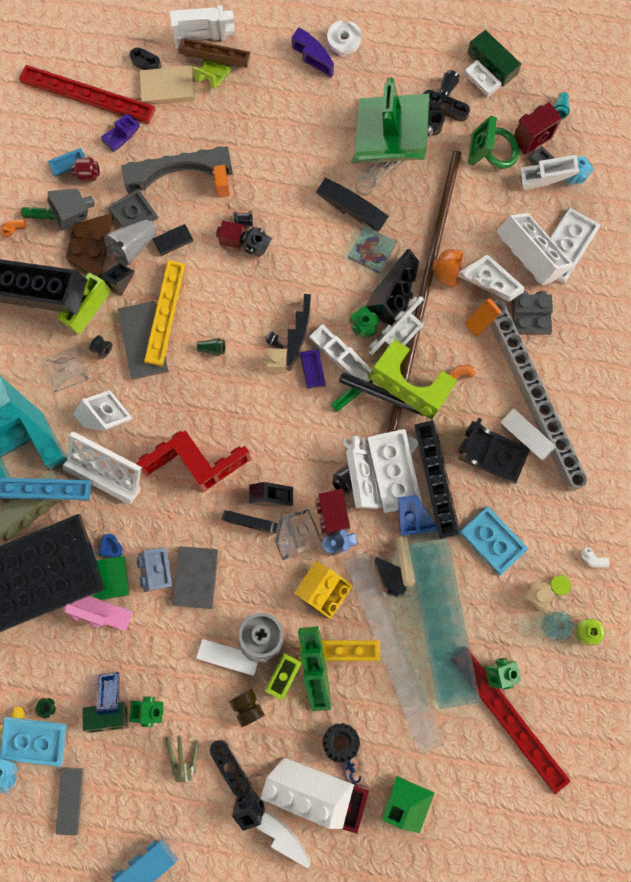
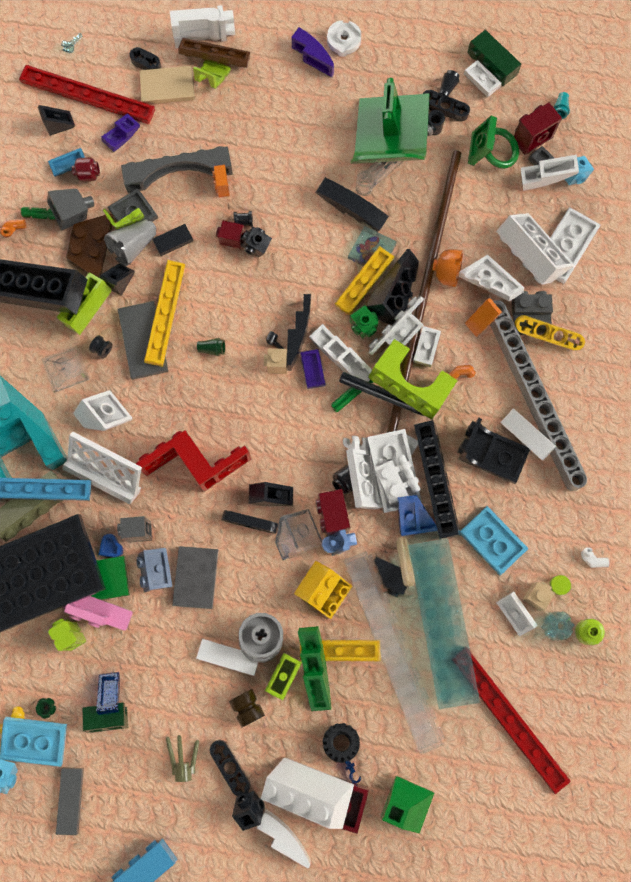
(56, 119): none -> black slope
(66, 635): none -> lime brick
(69, 46): none -> clear light blue hand
(132, 218): none -> lime piece
(135, 529): none -> dark grey brick
(146, 711): green brick -> none
(364, 280): none -> yellow tile
(391, 481): none -> white plate
(426, 346): none -> white plate
(503, 674): green brick -> none
(516, 614): none -> white plate
(549, 333): none -> yellow beam

